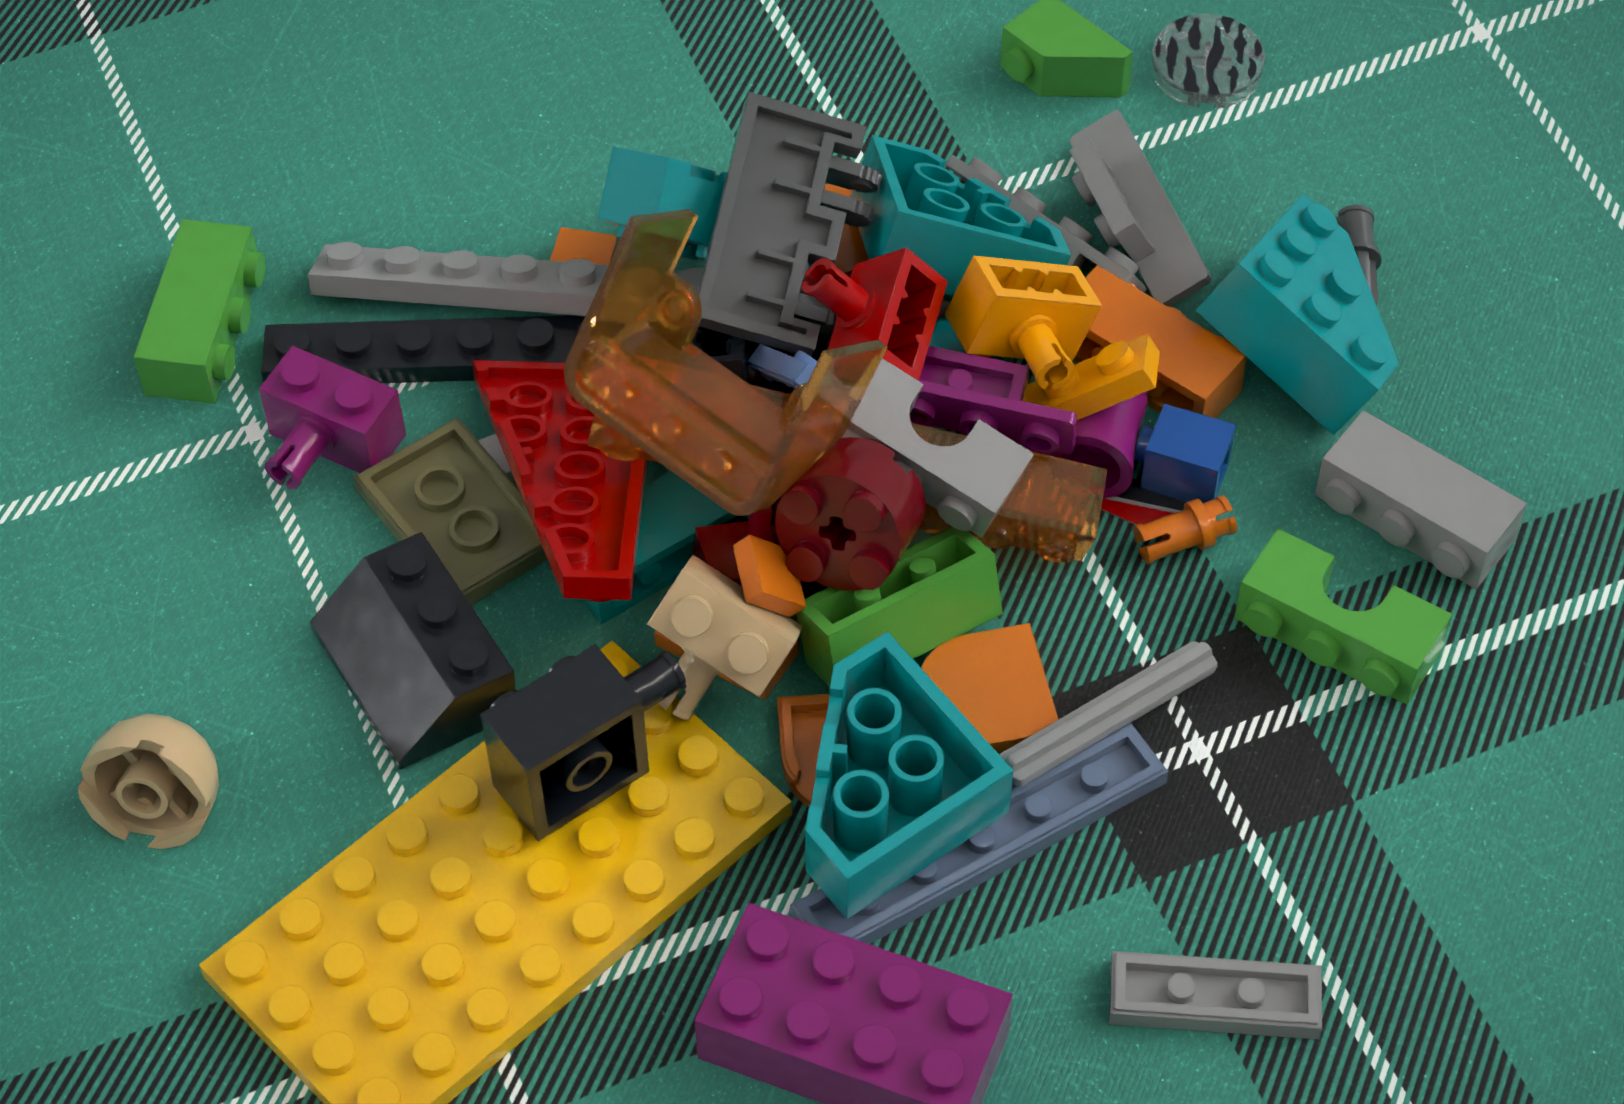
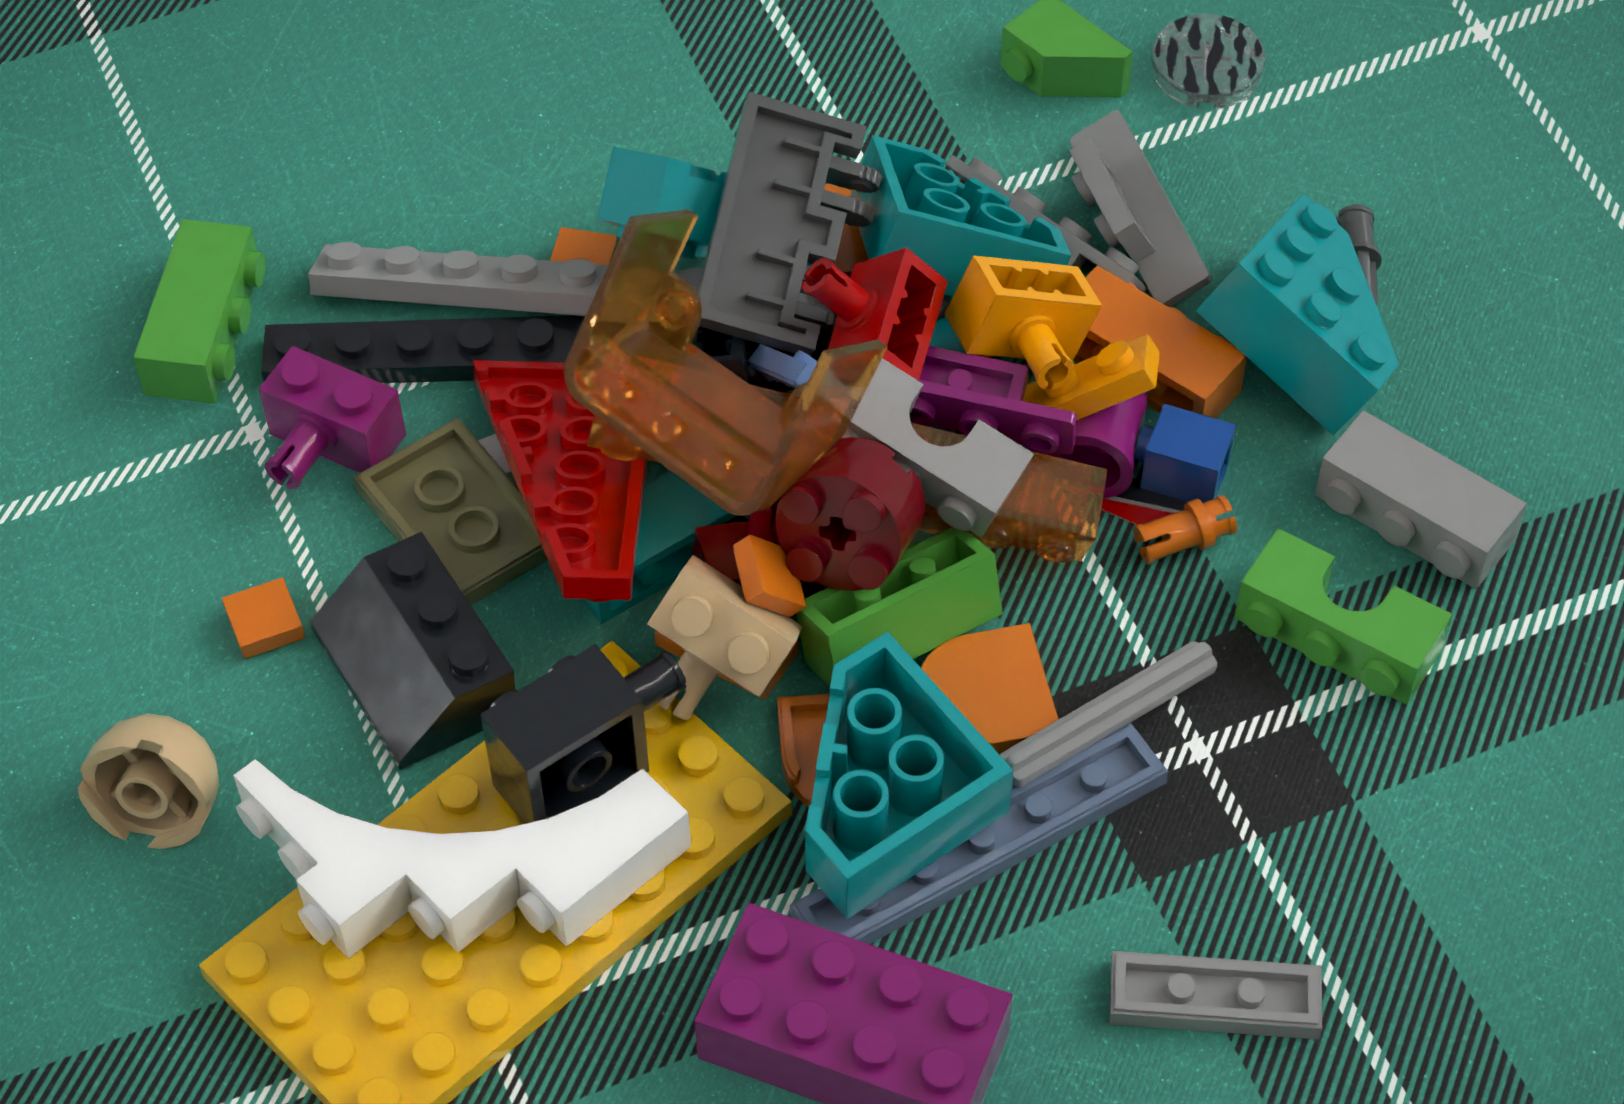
(263, 618): none -> orange tile
(459, 884): none -> white arch

